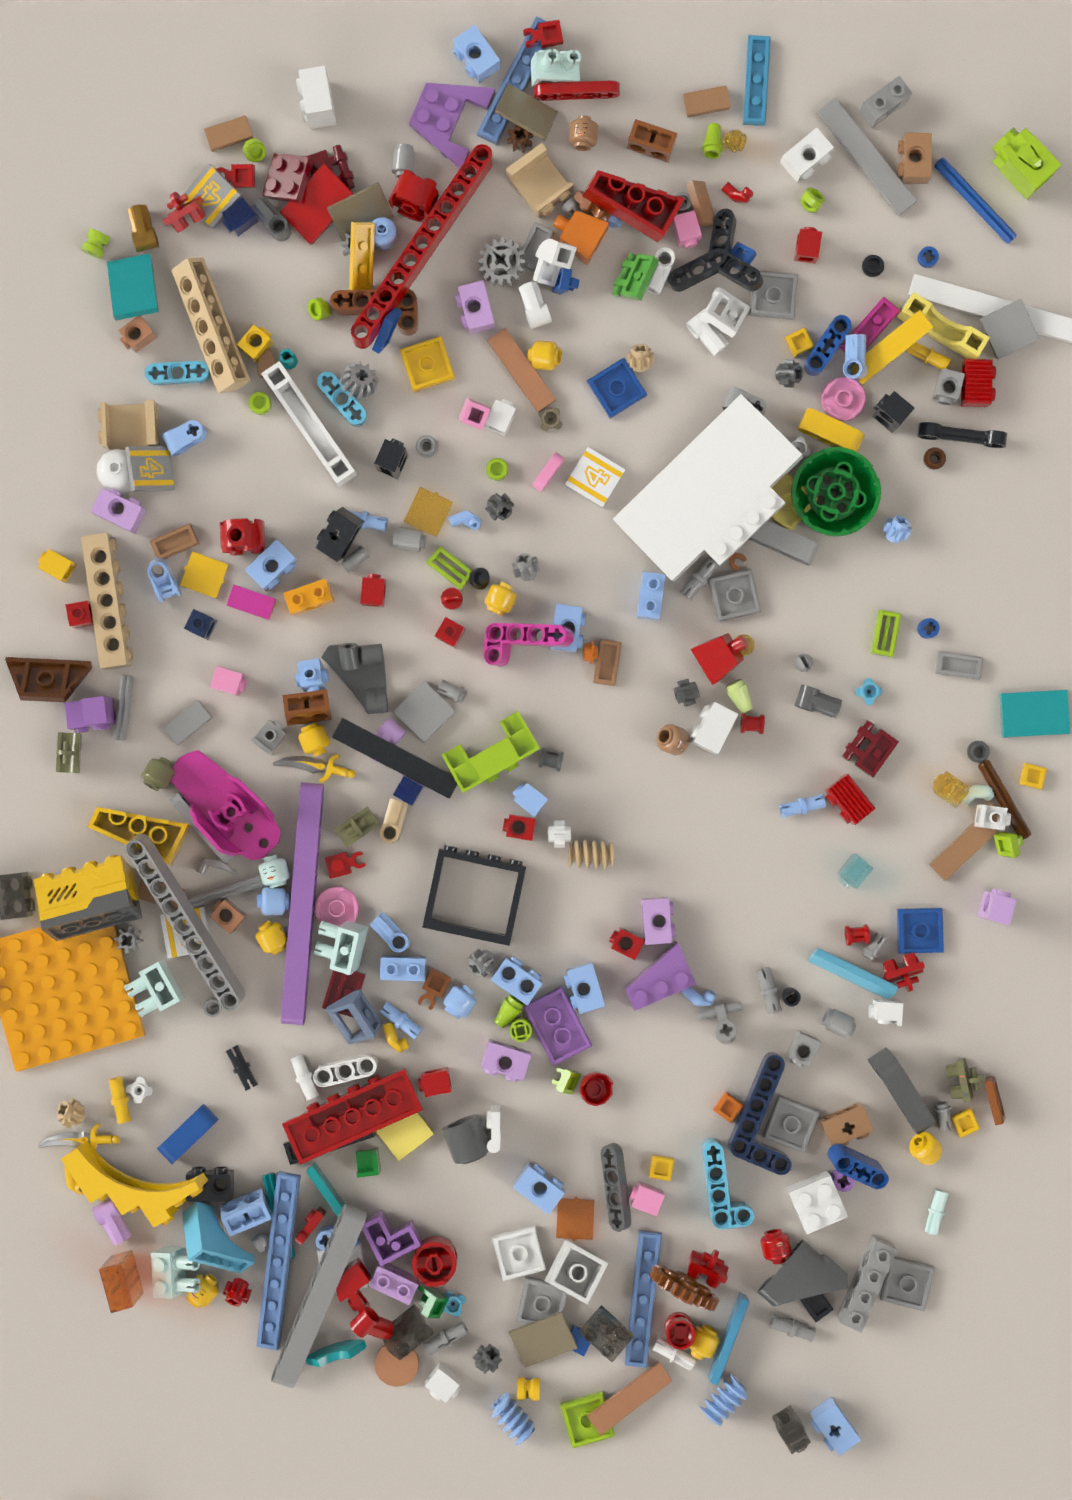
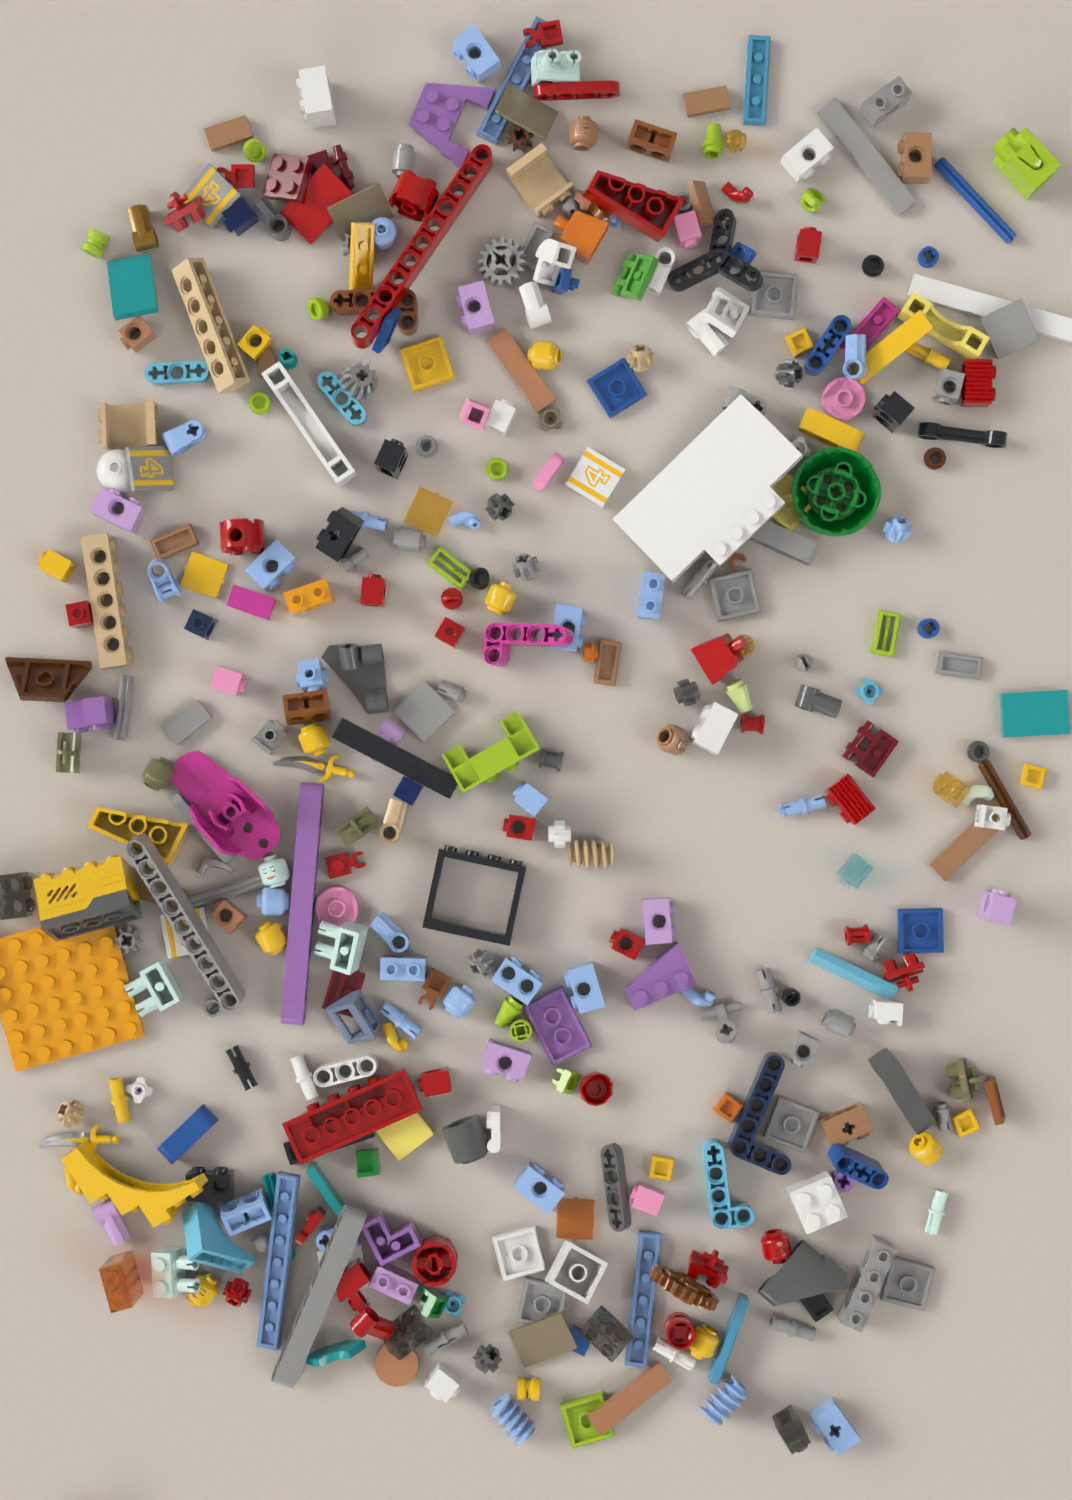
(1008, 844): lime tile -> none

